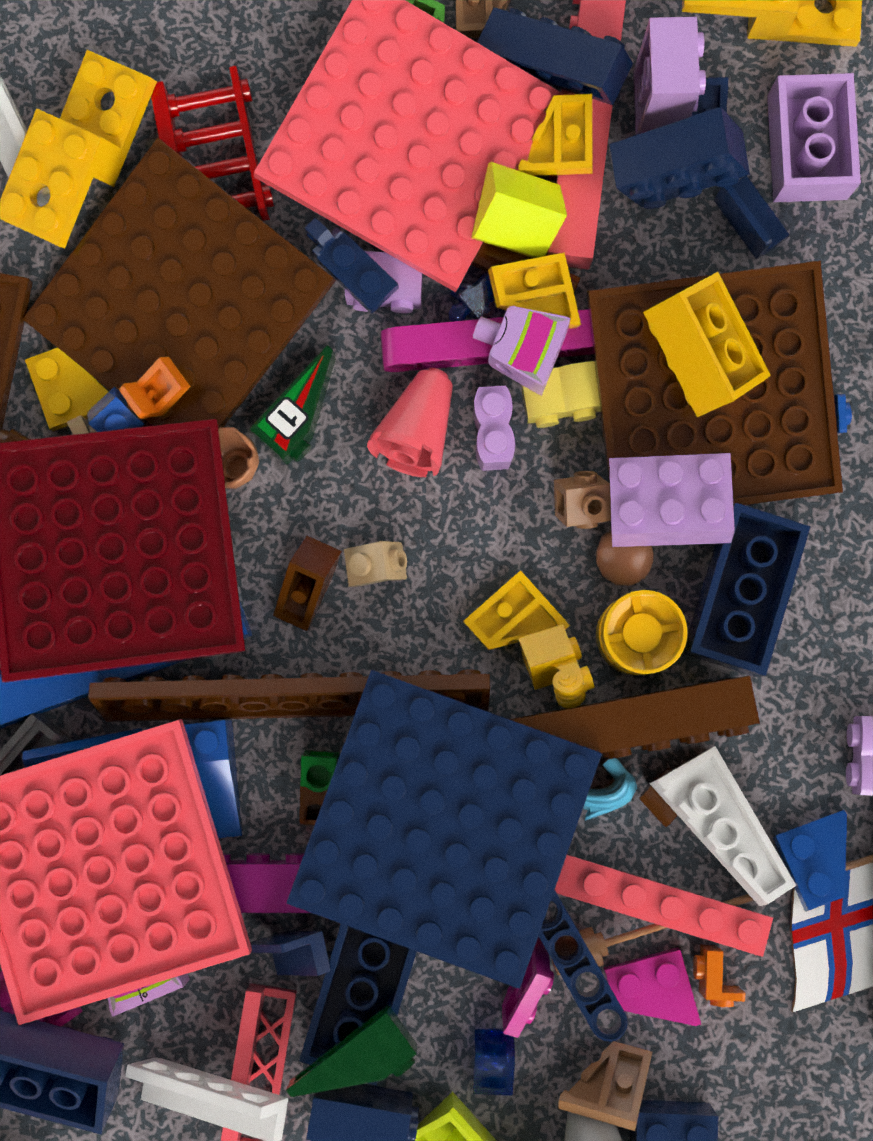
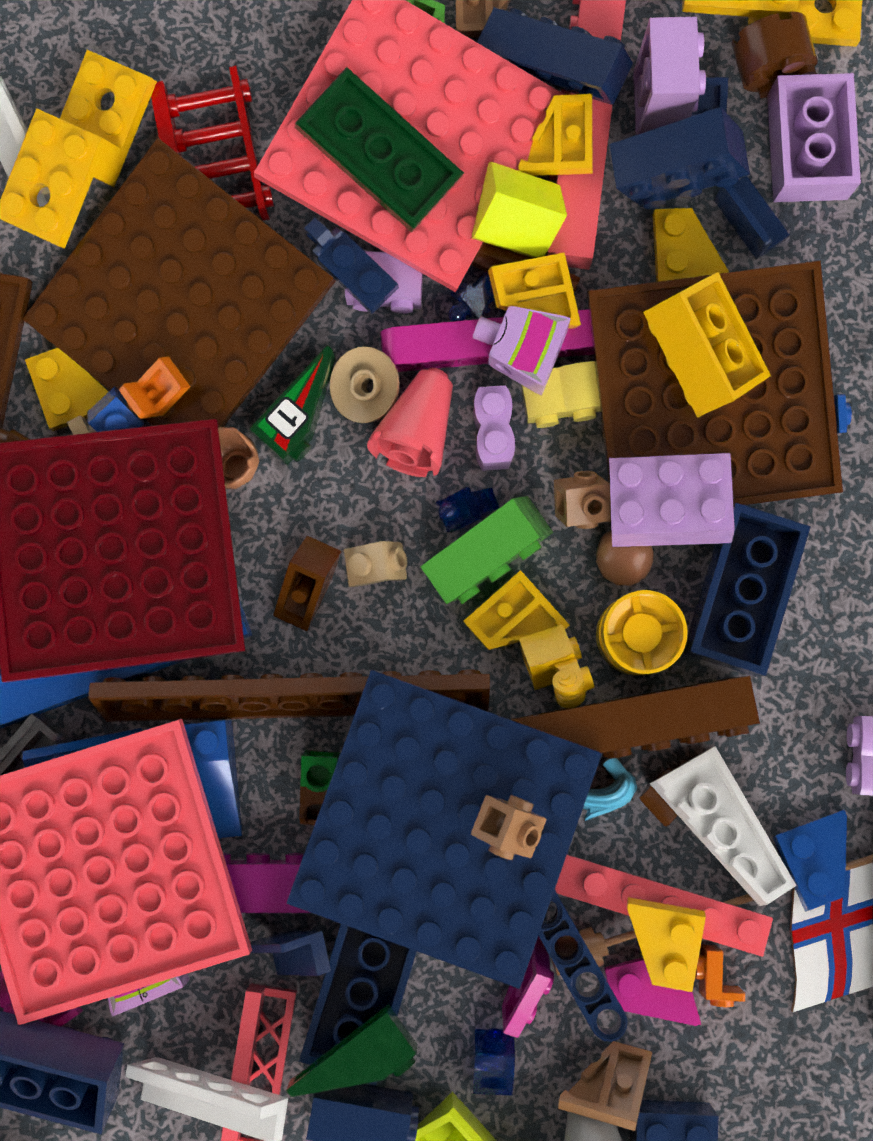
(350, 382): none -> tan dish
(379, 149): none -> dark green tile
(466, 507): none -> clear blue piece
(487, 550): none -> bright green wedge
(509, 826): none -> medium nougat brick
(668, 941): none -> yellow wing
(683, 246): none -> yellow wing
(774, 49): none -> reddish brown brick

